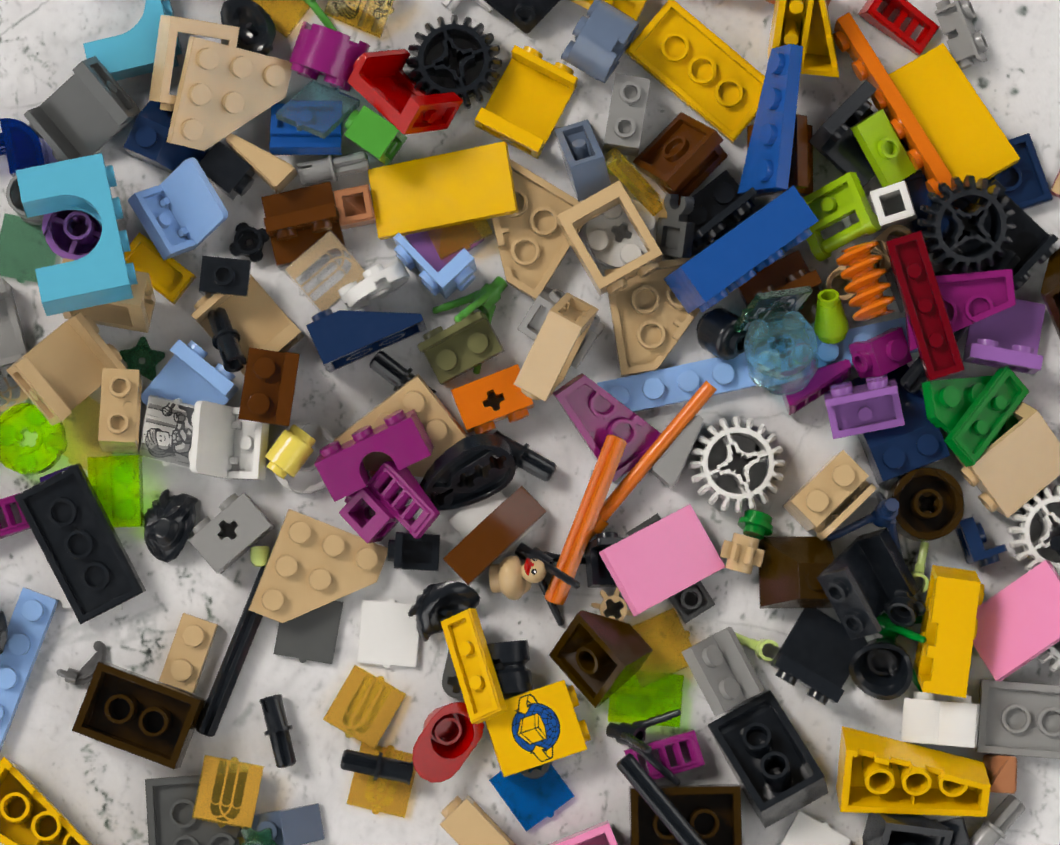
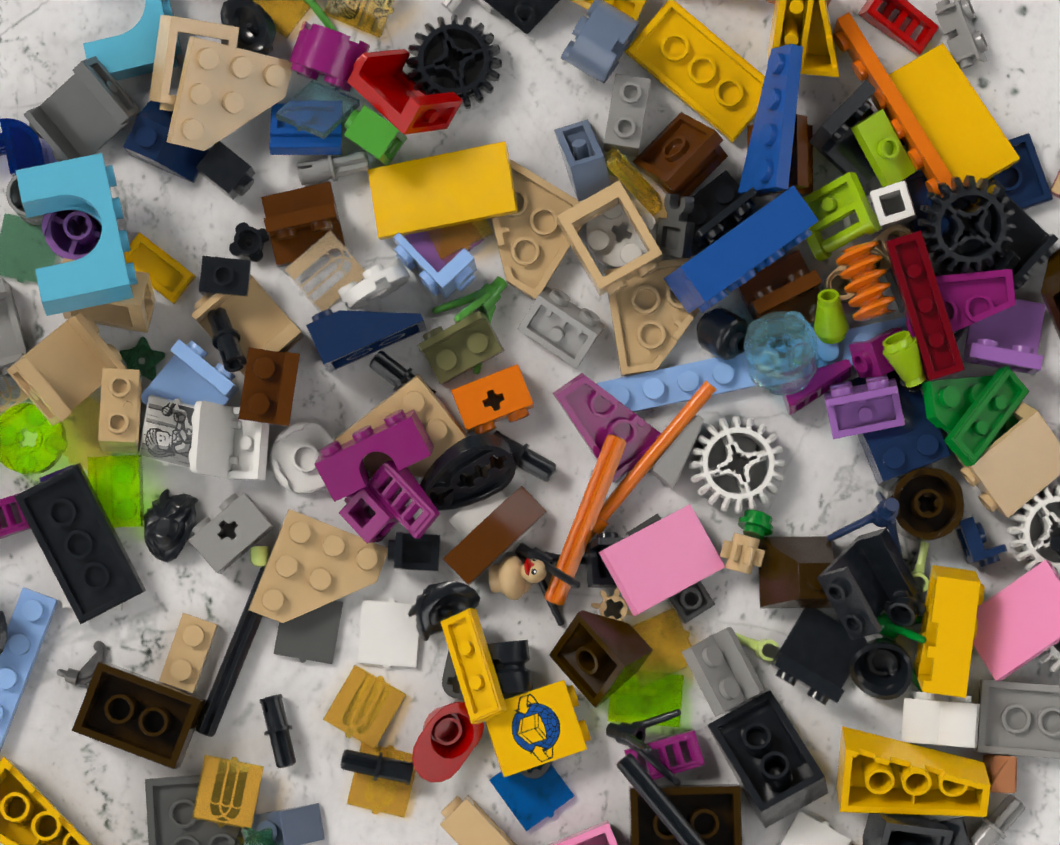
(180, 210): light blue bracket -> none
(268, 167): tan slope -> none
(290, 452): light yellow brick -> none
(354, 207): nougat slope -> none
(527, 101): yellow panel -> none
(555, 347): tan window -> none
(771, 302): piece -> none
(830, 495): tan brick -> none
(904, 357): none -> lime cone

